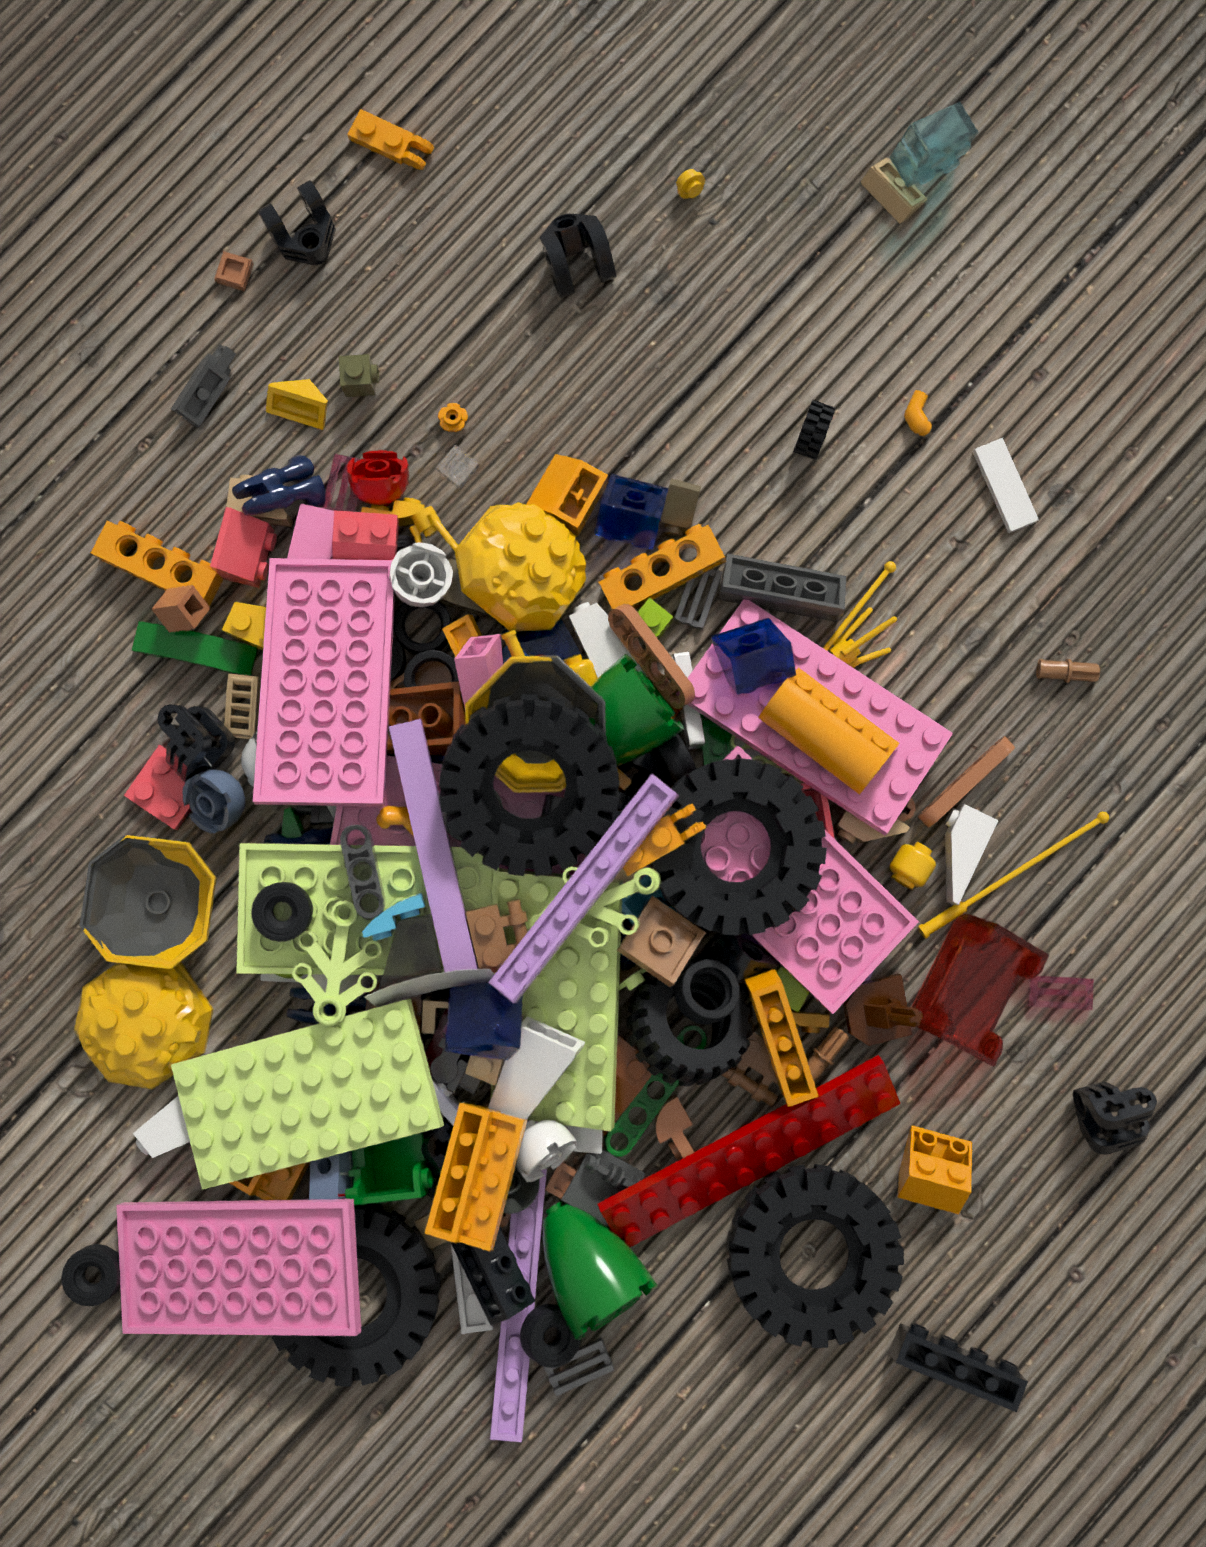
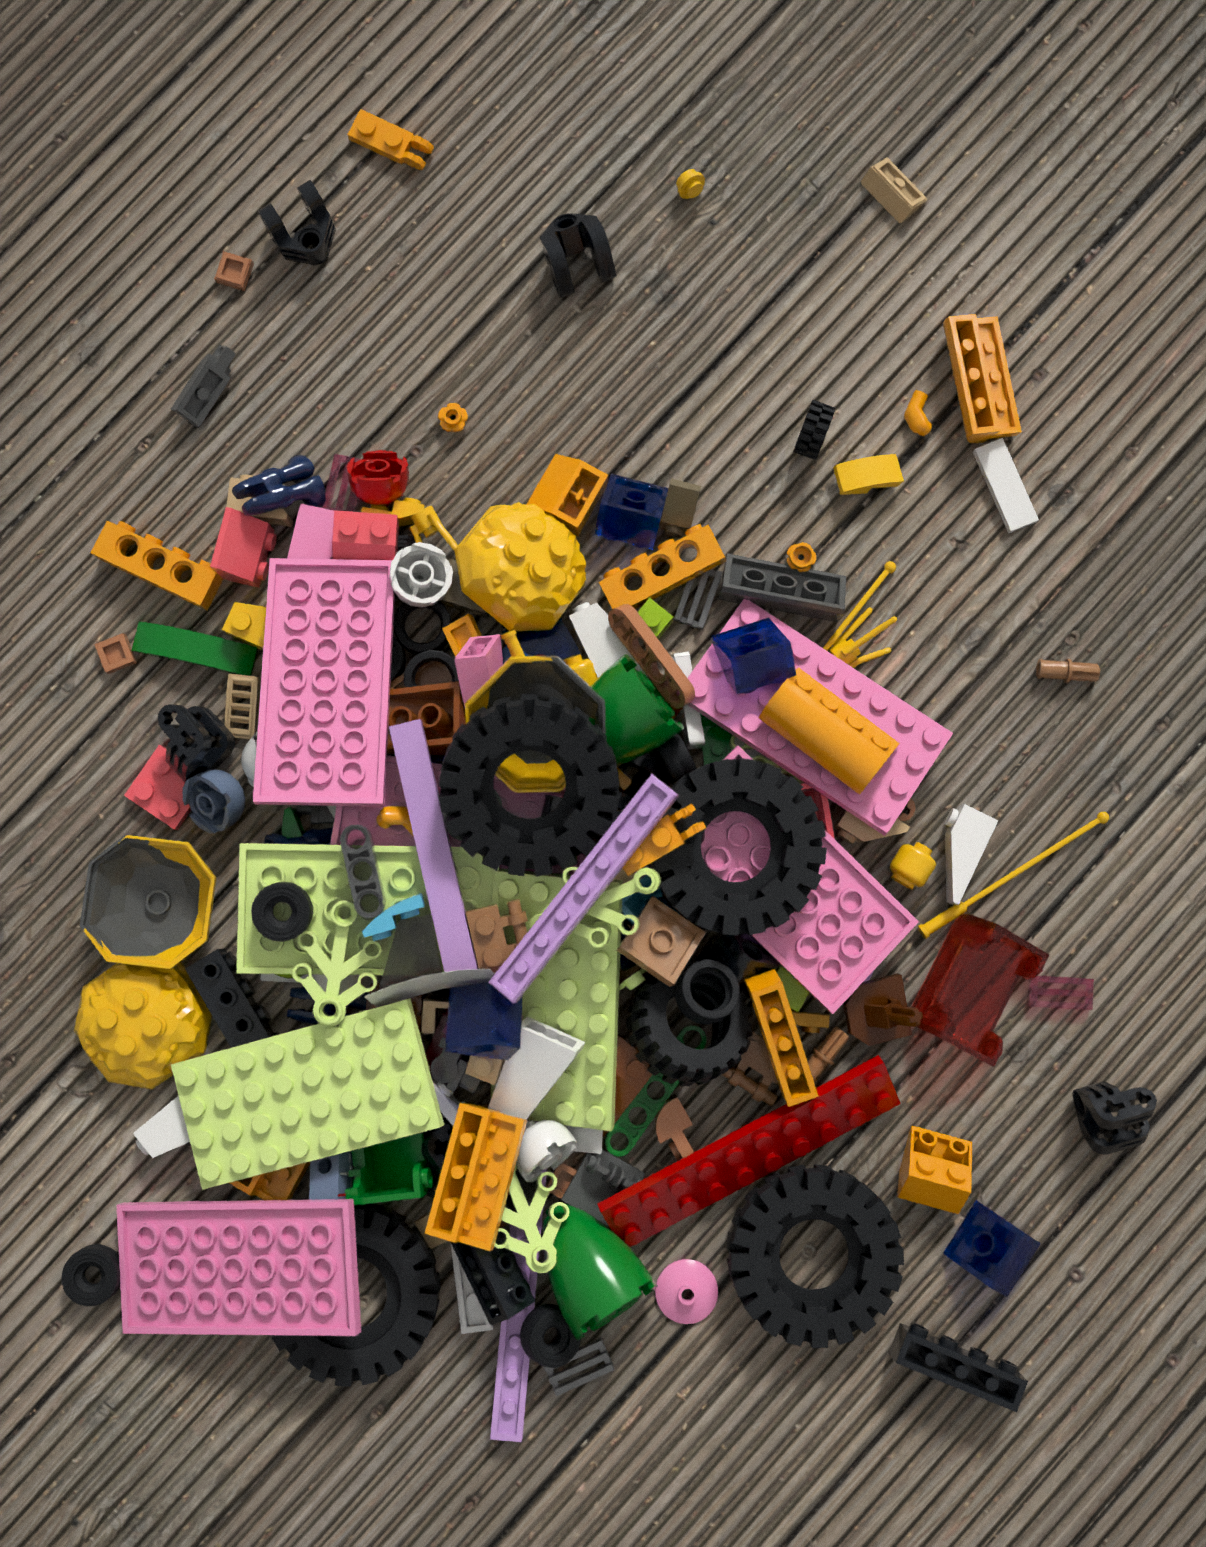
(115, 653): none -> nougat tile
(181, 608): nougat brick -> none
(230, 998): none -> black brick
(297, 402): yellow slope -> none
(358, 375): olive brick -> none
(457, 466): clear plate -> none
(527, 1218): none -> yellowish green plant
(686, 1275): none -> bright pink dish
(801, 549): none -> light orange plate
(867, 473): none -> yellow slope
(934, 145): clear light blue piece -> none
(966, 781): nougat beam -> none
(981, 377): none -> light orange brick
(991, 1248): none -> clear blue slope

